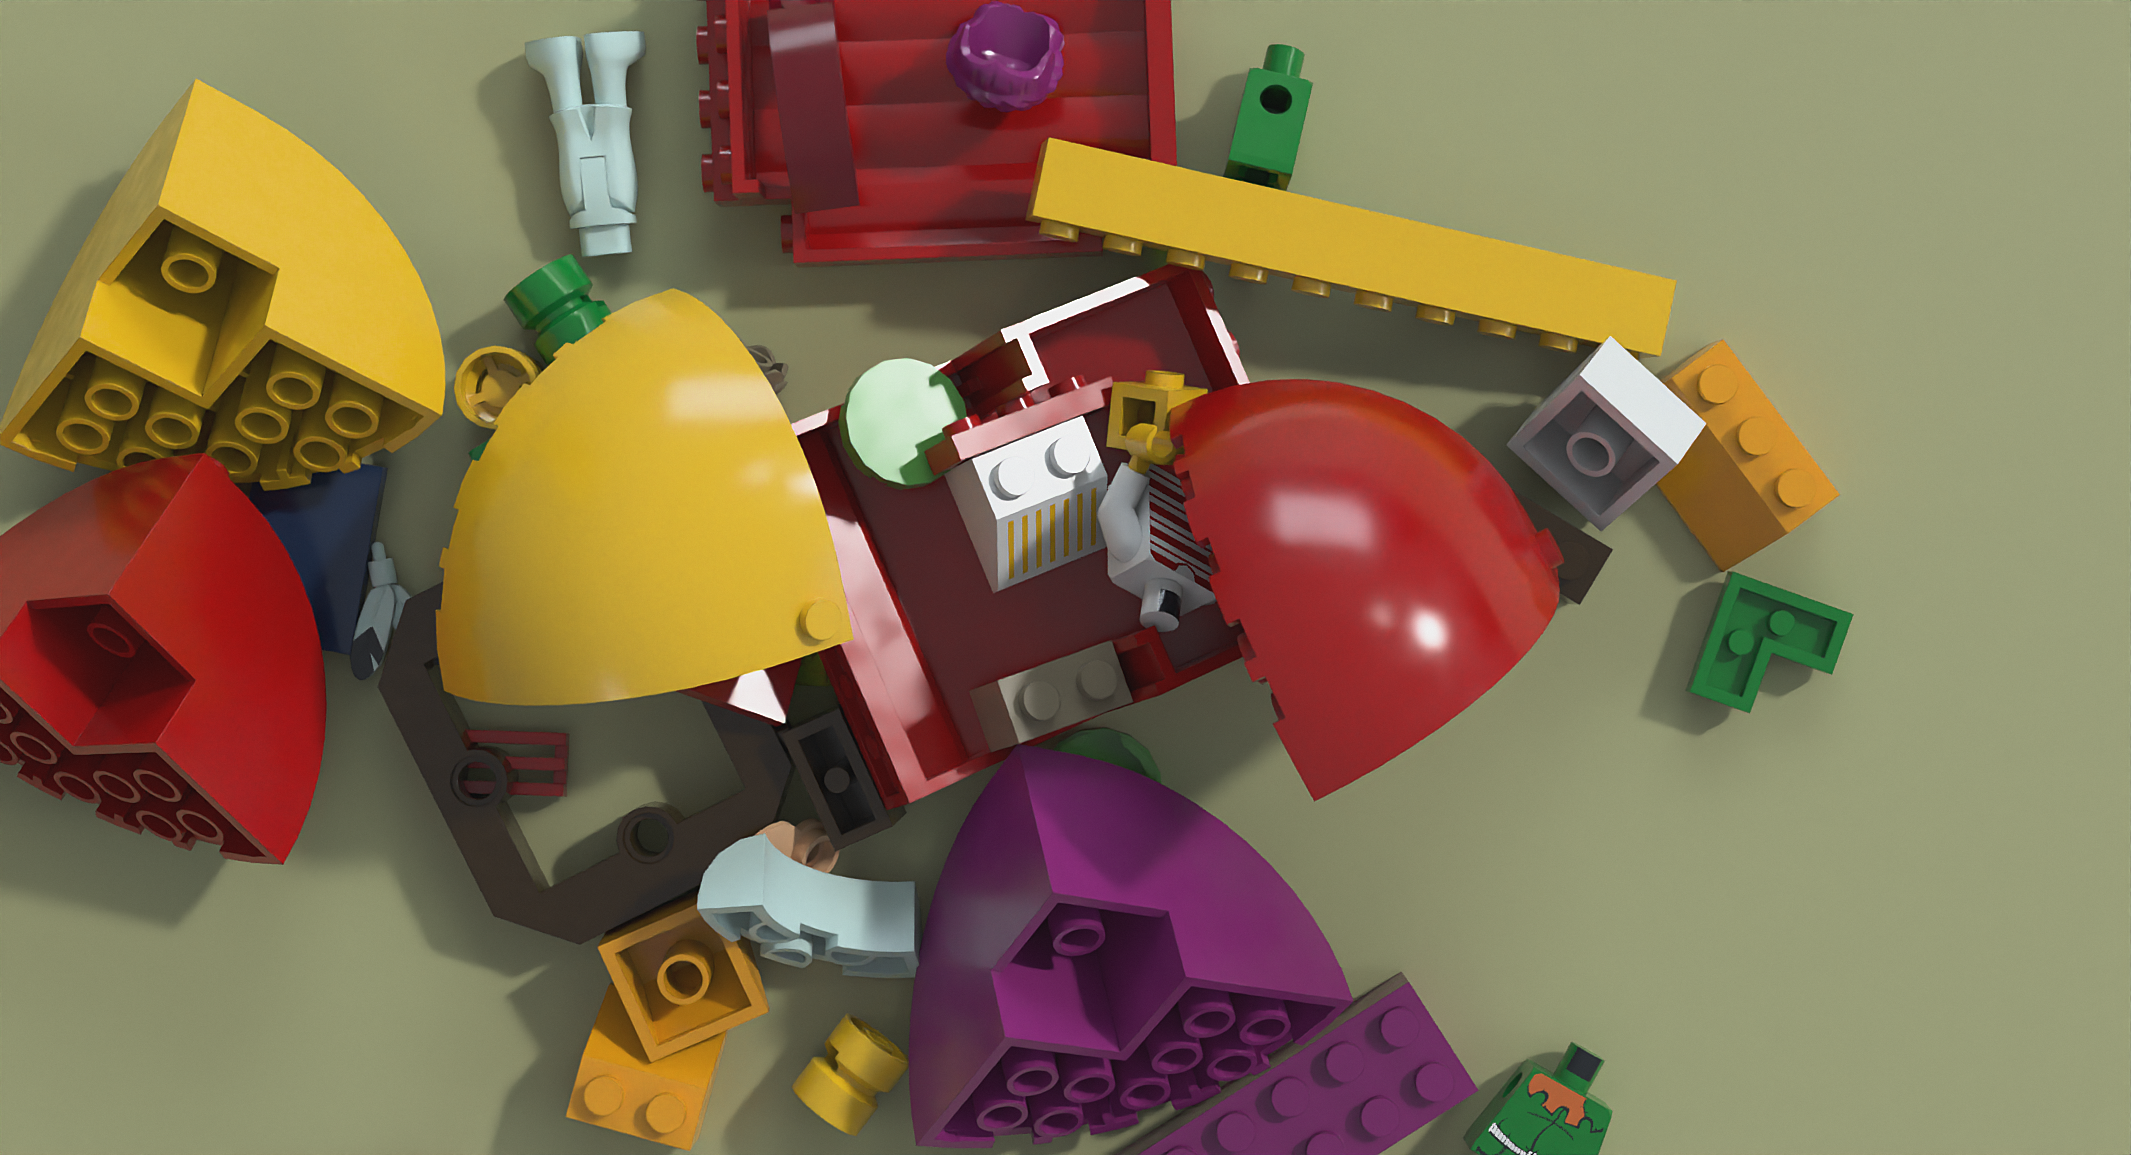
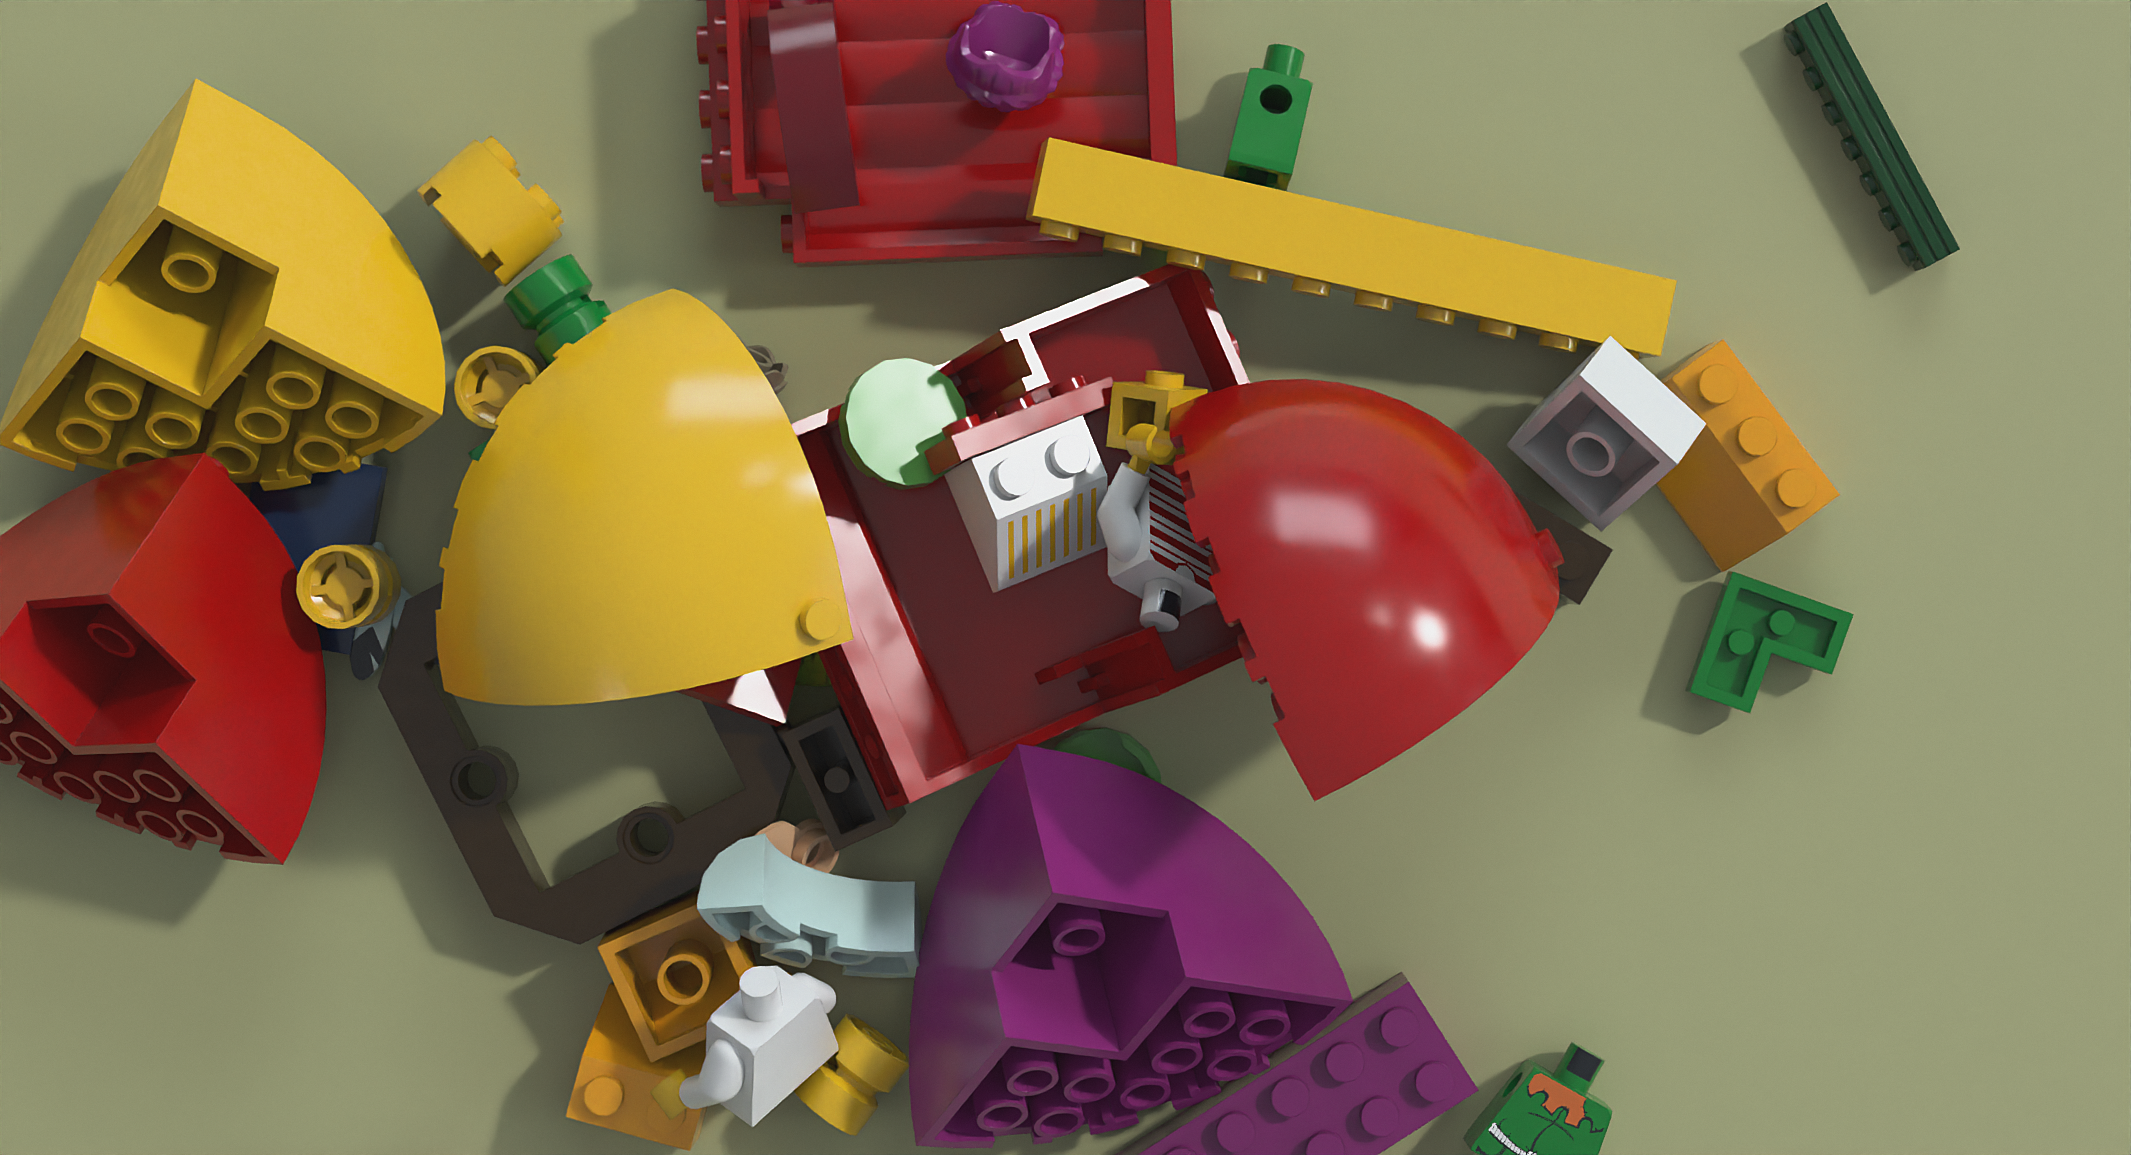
(348, 586): none -> yellow wheel
(493, 210): none -> yellow brick
(558, 764): red tile -> none
(593, 139): light aqua piece -> none
(758, 1046): none -> white torso
(1050, 696): dark tan brick -> none
(1869, 138): none -> dark green piece

